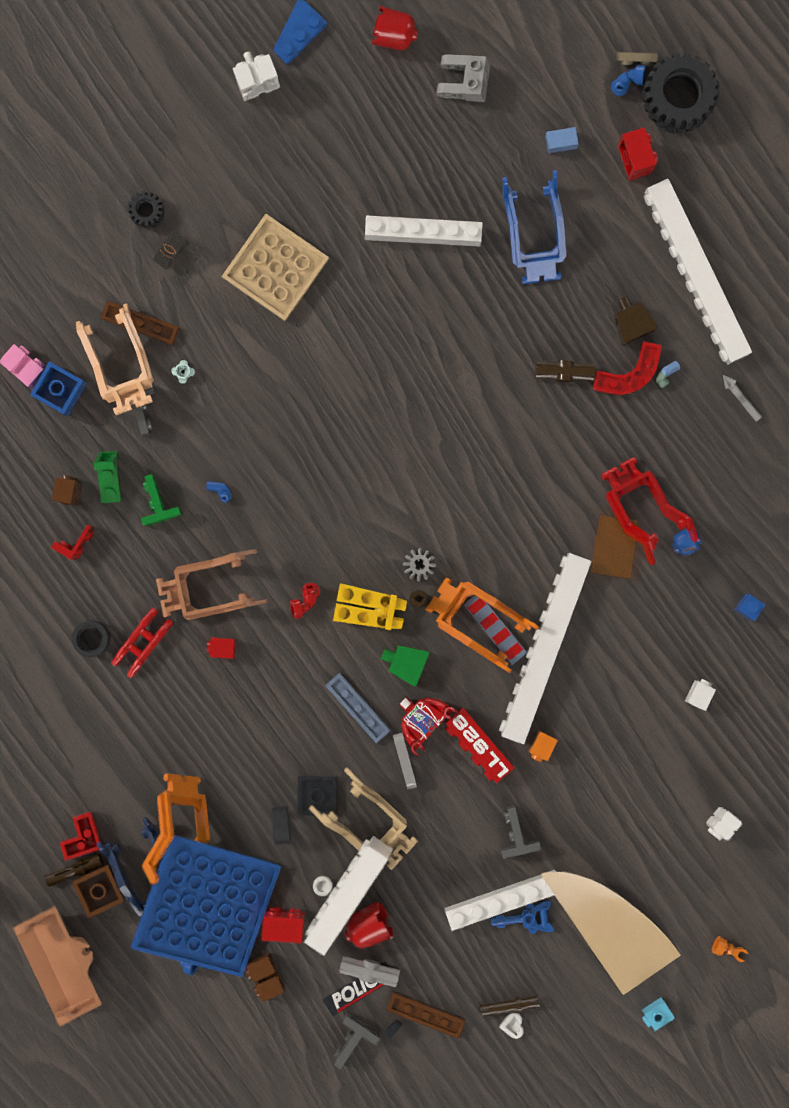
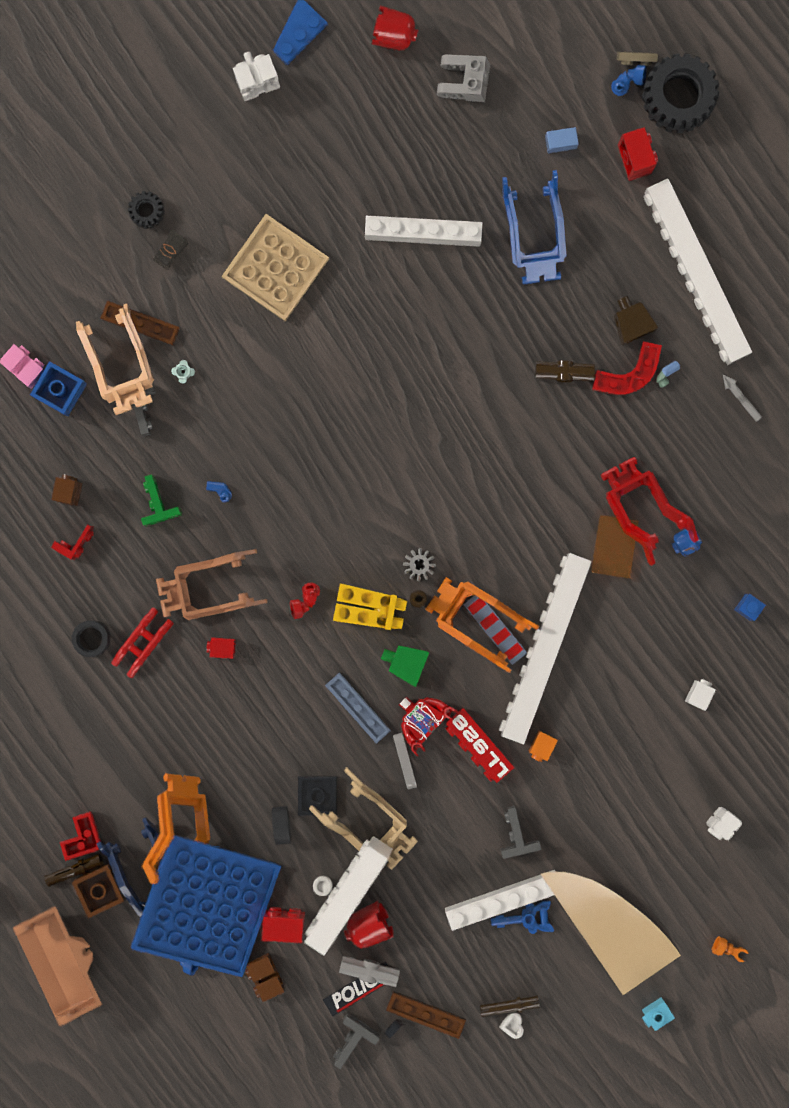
(108, 476): green bracket -> none

